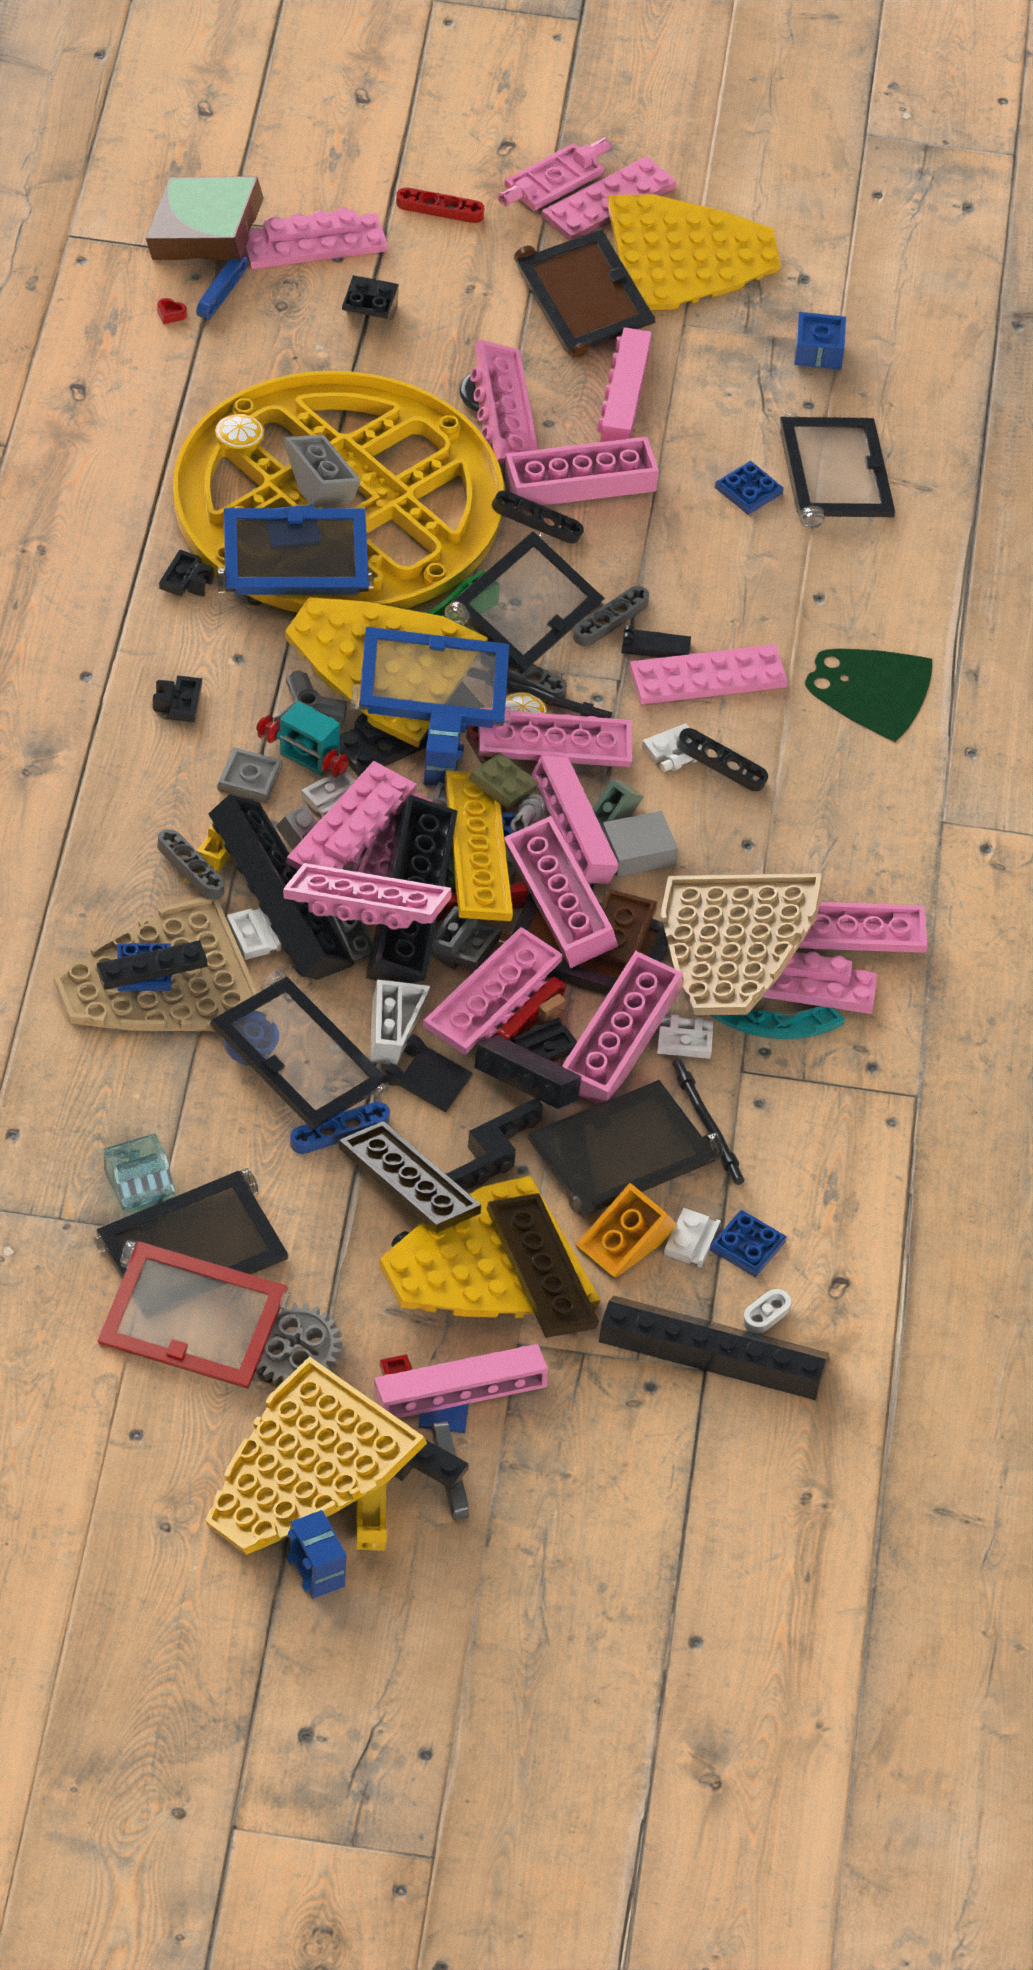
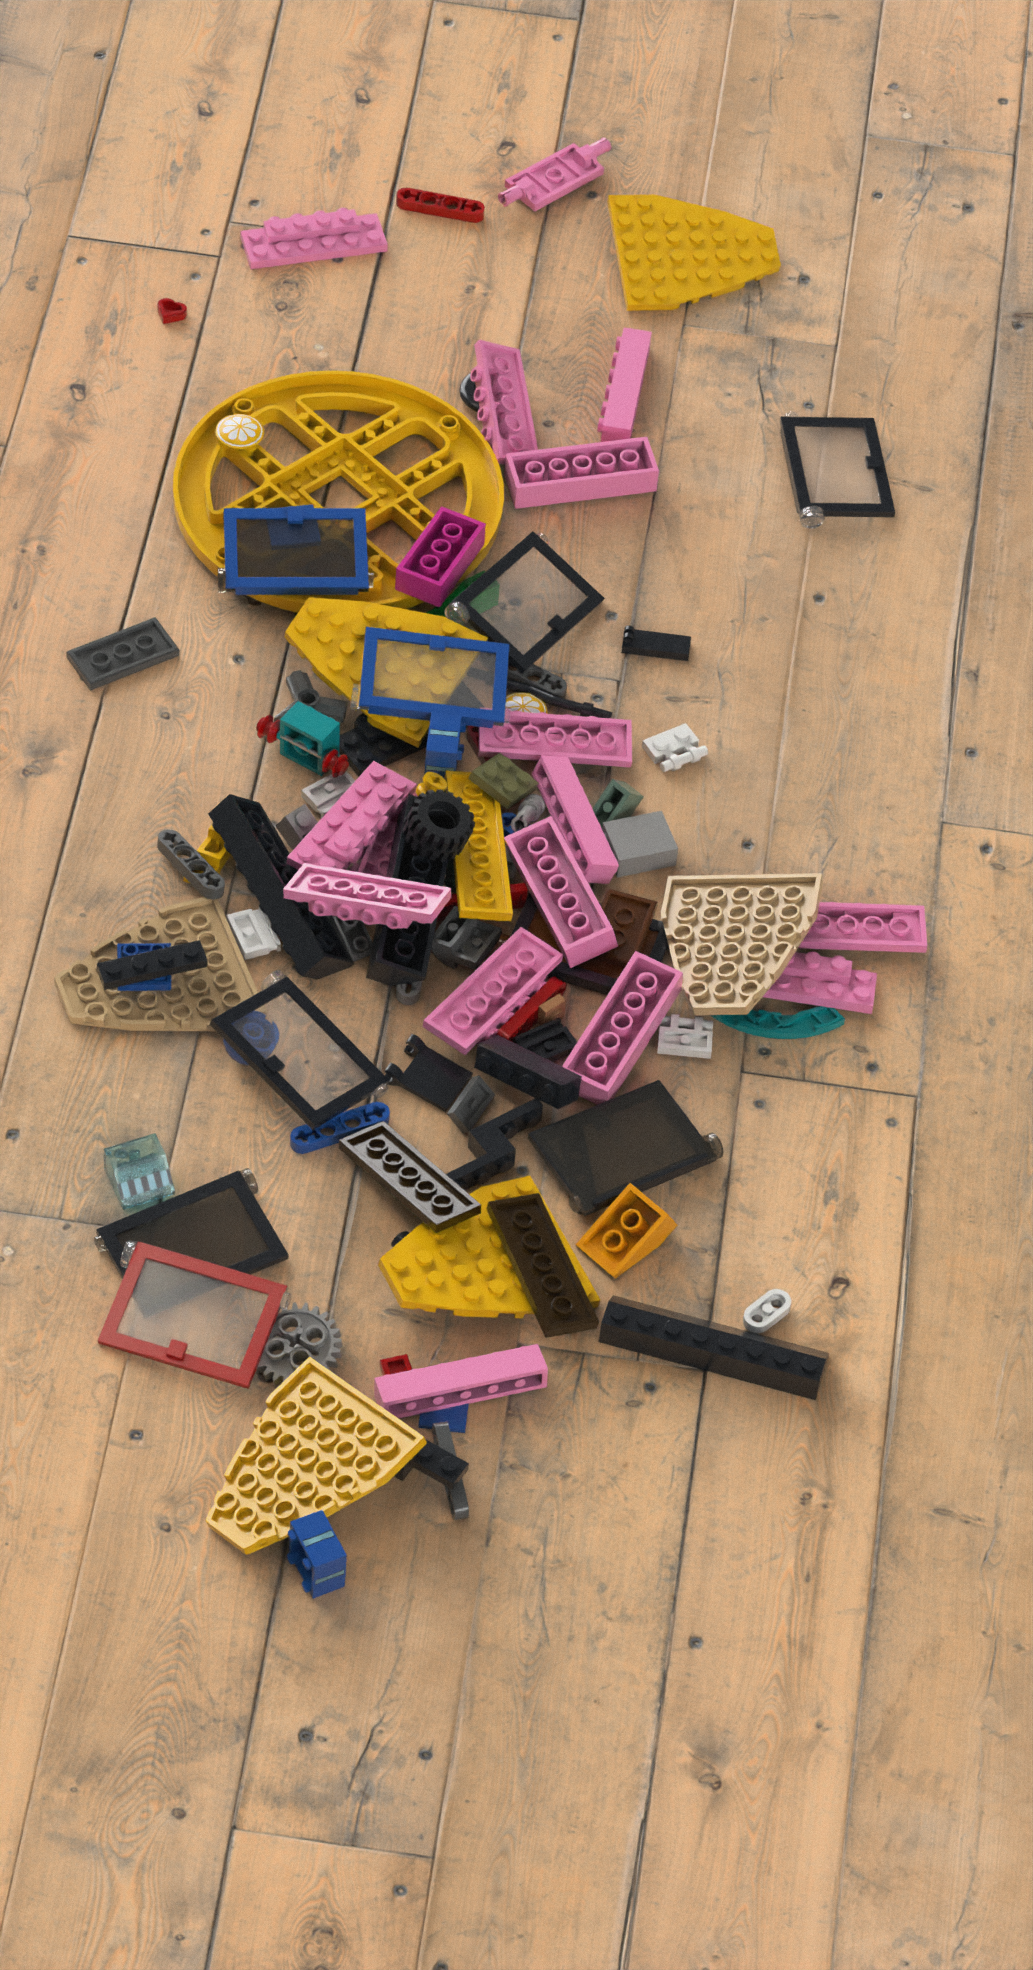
(122, 653): none -> dark grey tile
(178, 699): black plate -> none
(186, 572): black plate -> none
(204, 218): tile -> none
(221, 287): blue beam -> none
(249, 775): light grey tile -> none
(321, 471): light grey slope -> none
(371, 297): black slope -> none
(371, 1520): yellow arch -> none
(394, 1016): white wedge -> none
(431, 781): none -> yellow wheel
(440, 556): none -> dark pink brick
(446, 811): none -> black tyre
(471, 1104): none -> dark grey plate
(538, 513): black beam -> none
(583, 291): door -> none
(589, 208): bright pink plate -> none
(608, 613): dark grey beam -> none
(687, 1083): black bar -> none
(692, 1237): white plate -> none
(708, 674): bright pink plate -> none
(723, 756): black beam -> none
(748, 1243): blue tile -> none
(749, 487): blue tile -> none
(820, 340): blue container -> none
(881, 687): dark green piece -> none

